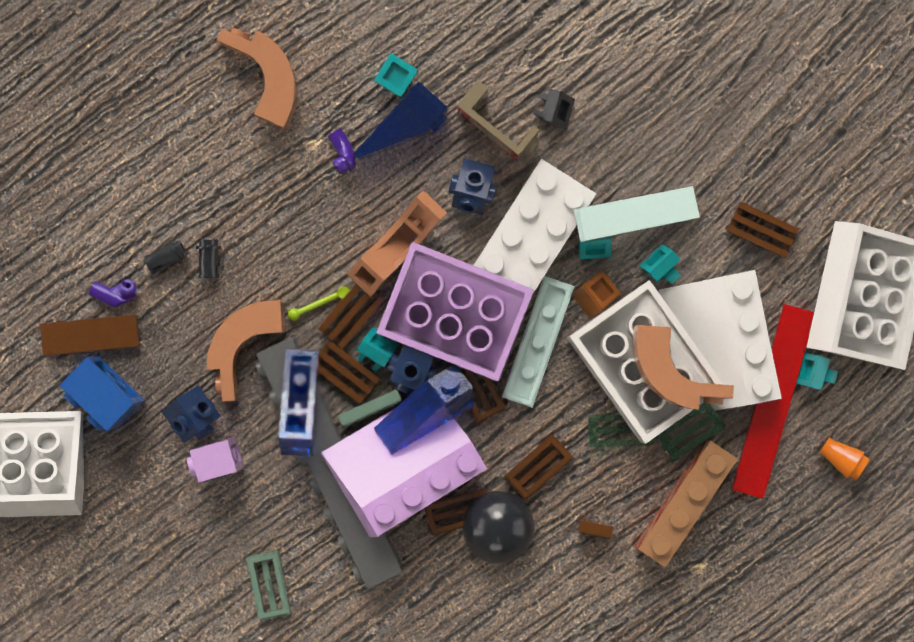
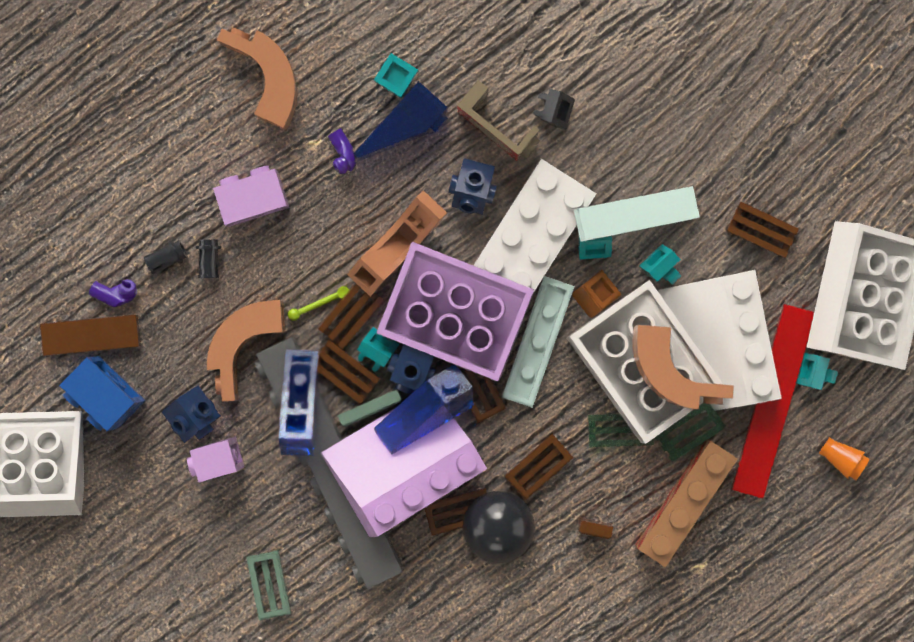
(250, 196): none -> lavender brick

